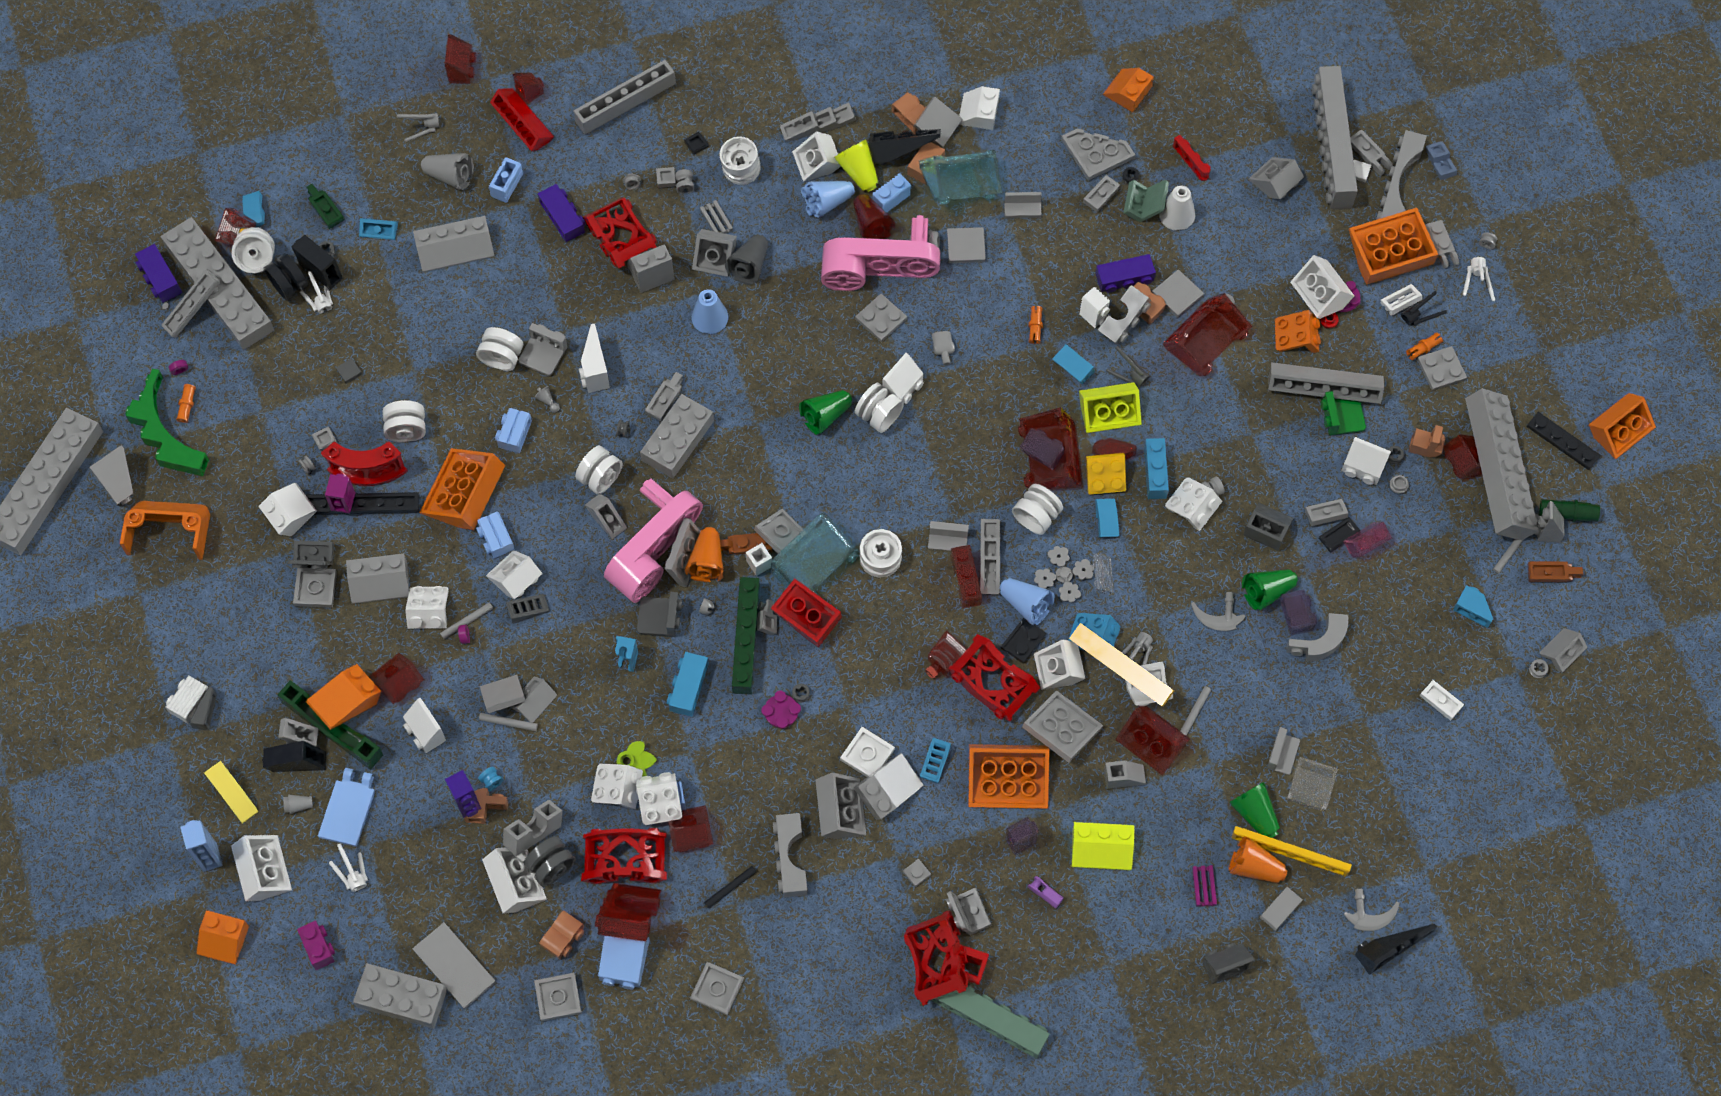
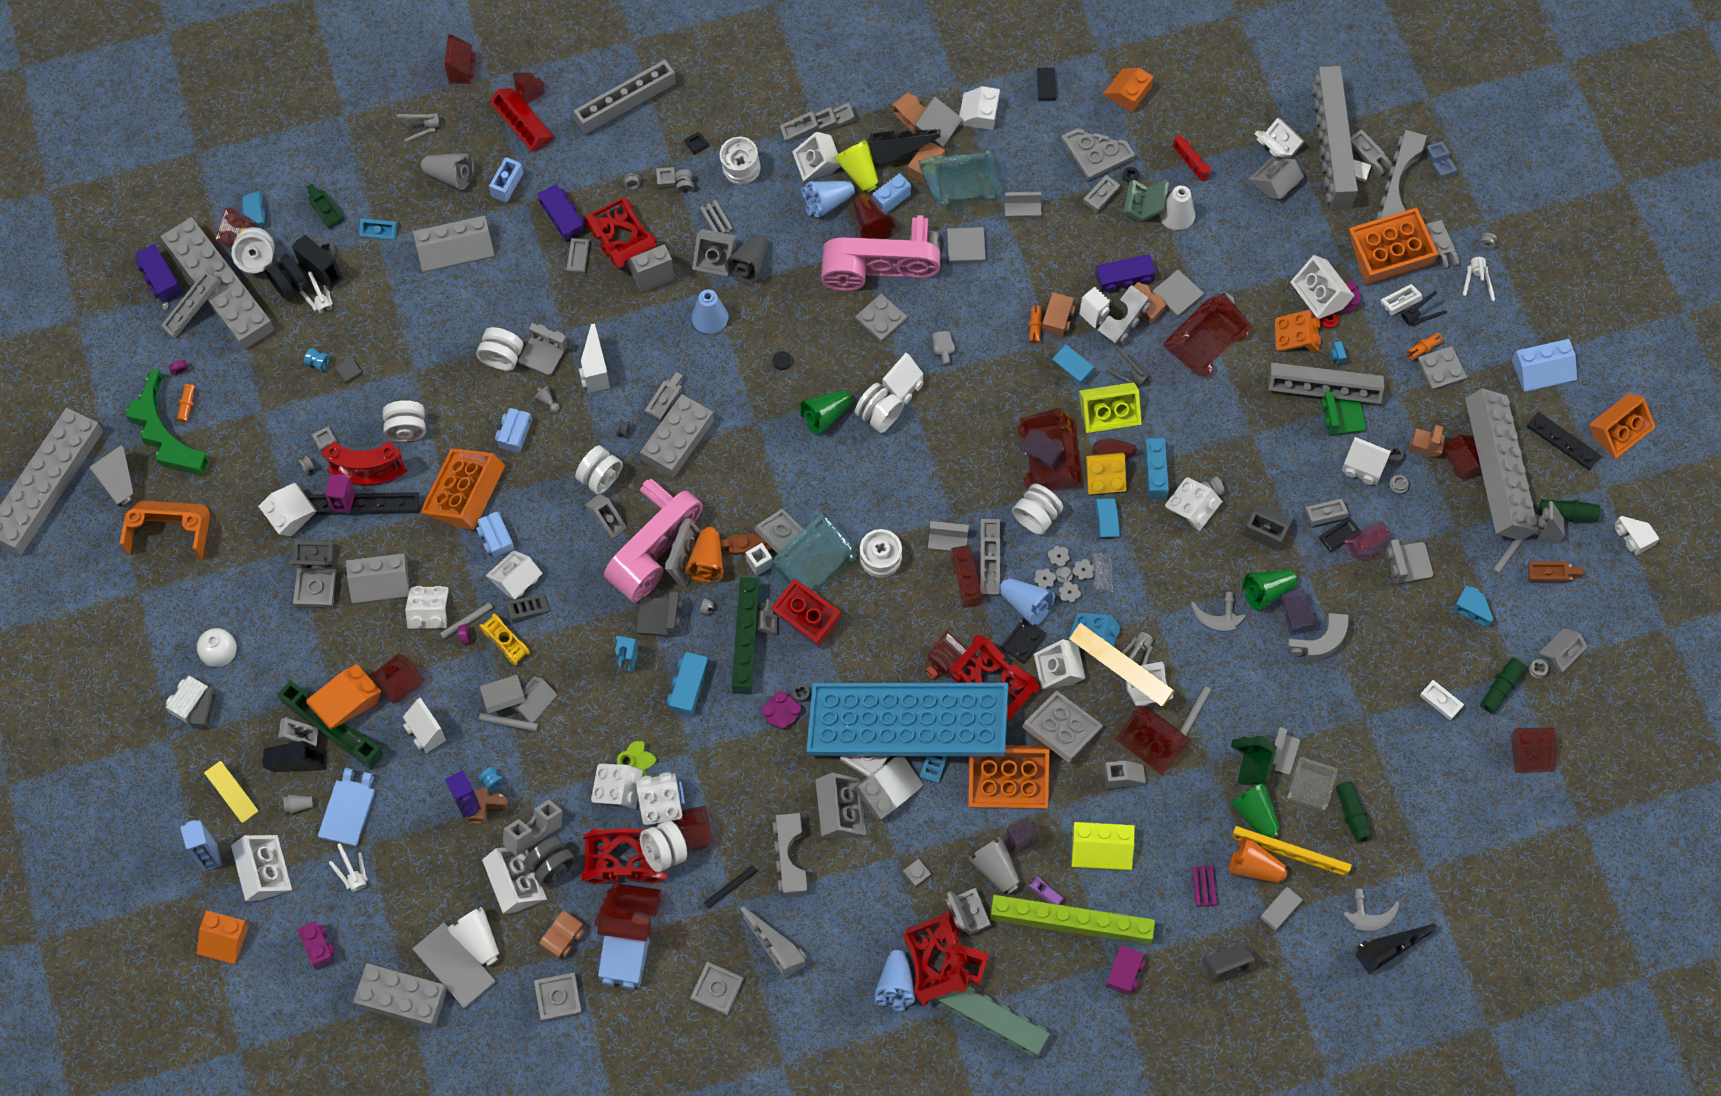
(216, 647): none -> white cylinder
(316, 359): none -> dark azure wheel
(476, 936): none -> white cone
(513, 648): none -> yellow piece
(578, 255): none -> light grey tile
(663, 846): none -> white wheel
(780, 950): none -> light grey wedge
(782, 360): none -> black tile
(895, 983): none -> light blue cone
(908, 719): none -> dark azure plate
(996, 865): none -> light grey cone
(1046, 84): none -> black tile
(1057, 314): none -> nougat brick
(1072, 920): none -> lime brick
(1124, 970): none -> magenta brick
(1256, 760): none -> dark green bracket
(1280, 139): none -> white bracket
(1338, 353): none -> dark azure plate
(1354, 812): none -> dark green piece
(1409, 562): none -> light grey bracket
(1503, 685): none -> dark green piece
(1534, 749): none -> clear red slope
(1545, 365): none -> light blue slope
(1638, 534): none -> white slope

